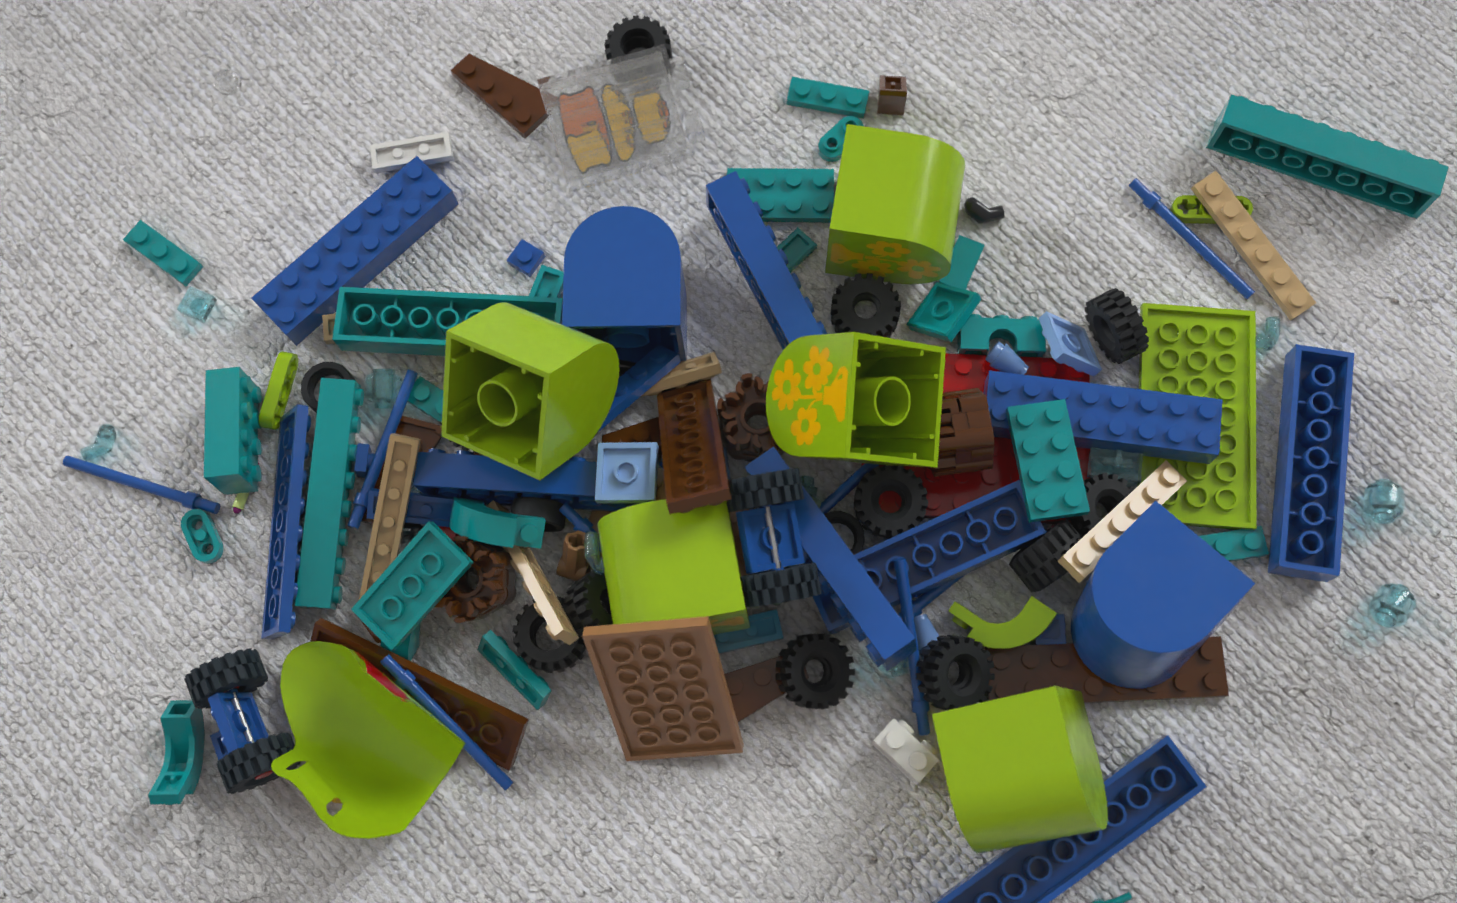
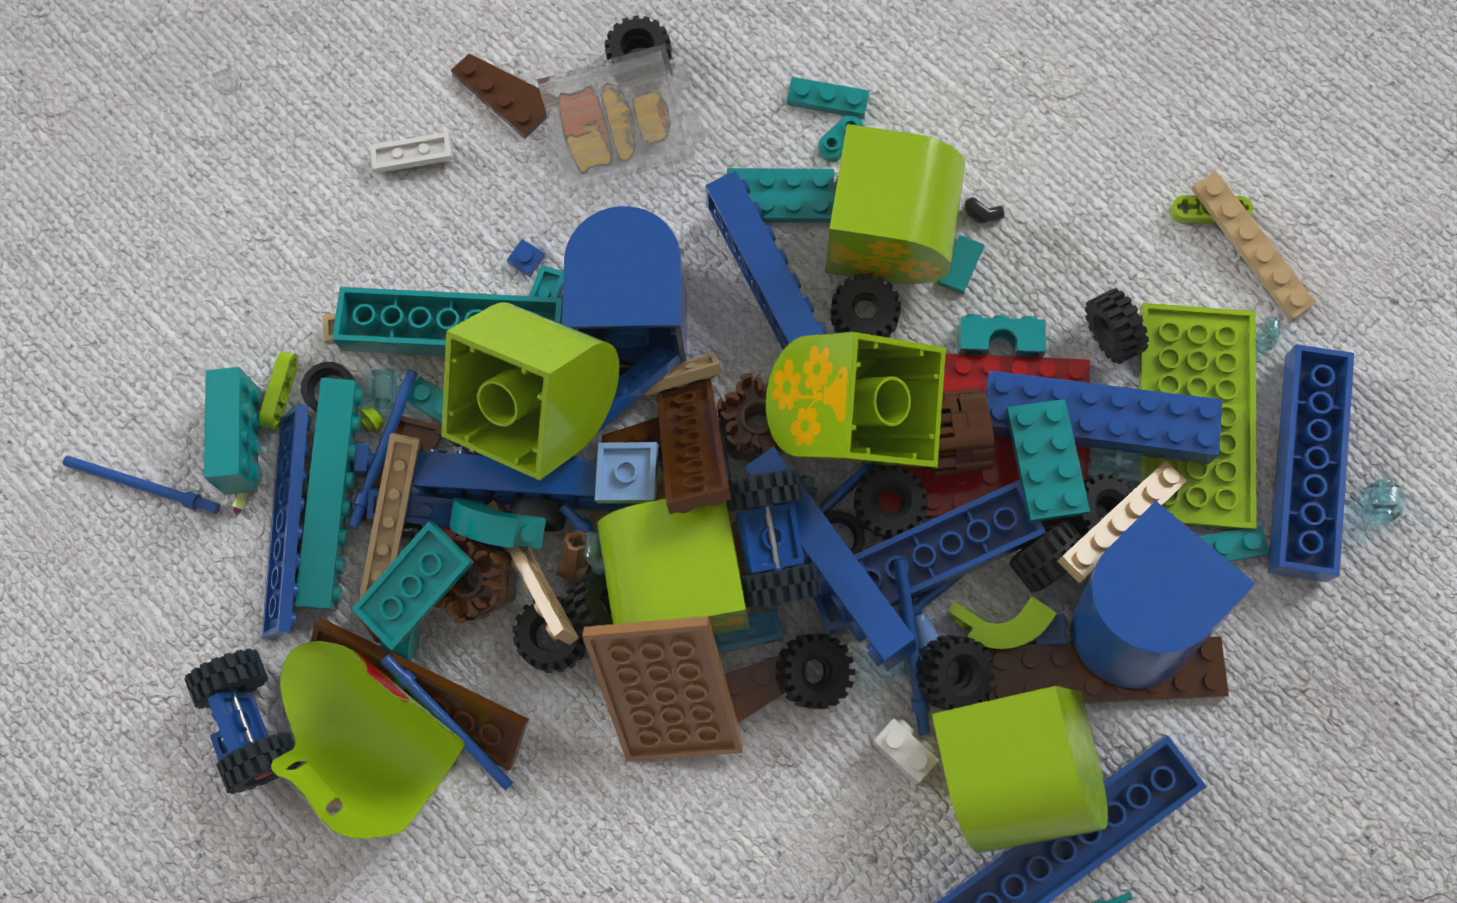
(102, 445): clear light blue arm -> none
(163, 253): teal plate -> none
(183, 753): teal arch -> none
(197, 304): clear light blue plate -> none
(202, 538): teal plate -> none
(356, 249): blue brick -> none
(371, 420): none -> lime plate
(514, 669): teal plate -> none
(797, 248): teal tile -> none
(892, 95): reddish brown slope -> none
(944, 311): teal tile -> none
(1006, 360): medium blue cone -> none
(1069, 344): light blue plate -> none
(1153, 201): blue bar -> none
(1327, 157): teal brick -> none
(1392, 605): clear light blue head -> none

